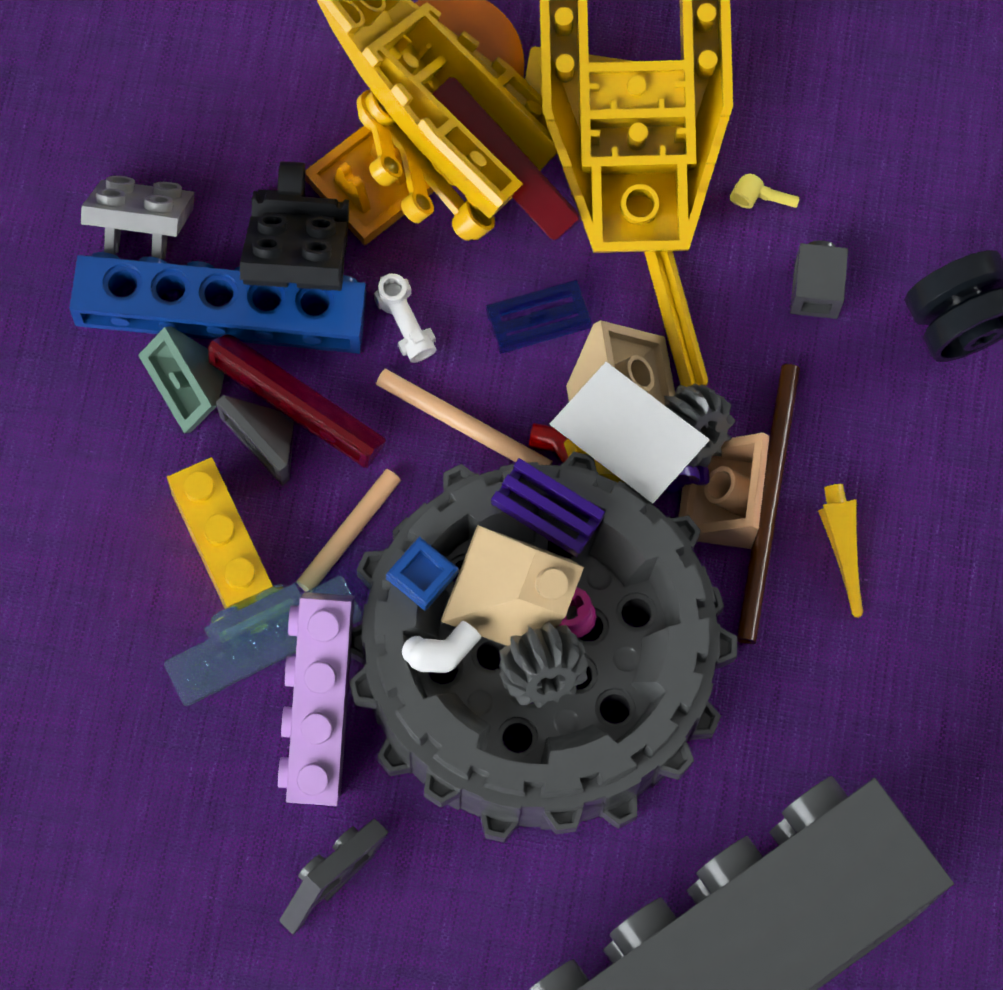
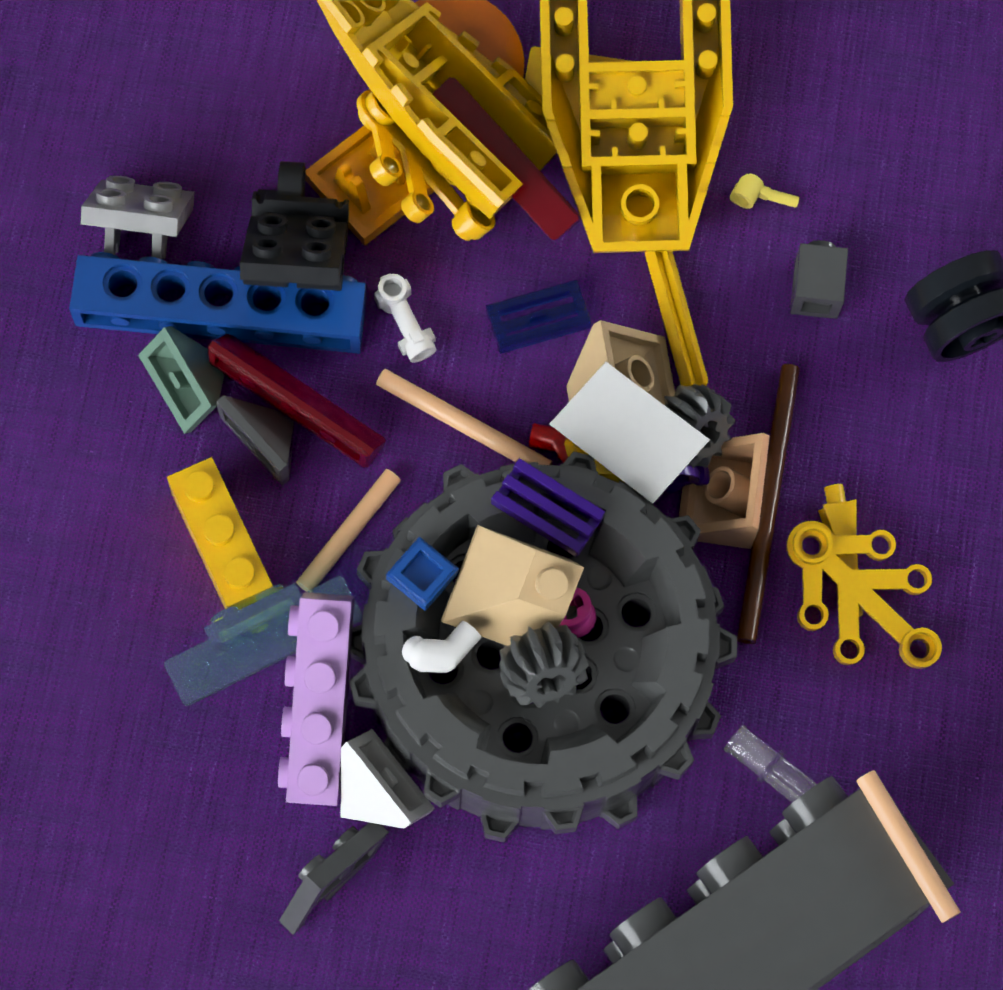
(377, 785): none -> white slope
(768, 764): none -> clear axle
(858, 588): none -> yellow plant
(908, 846): none -> light nougat bar

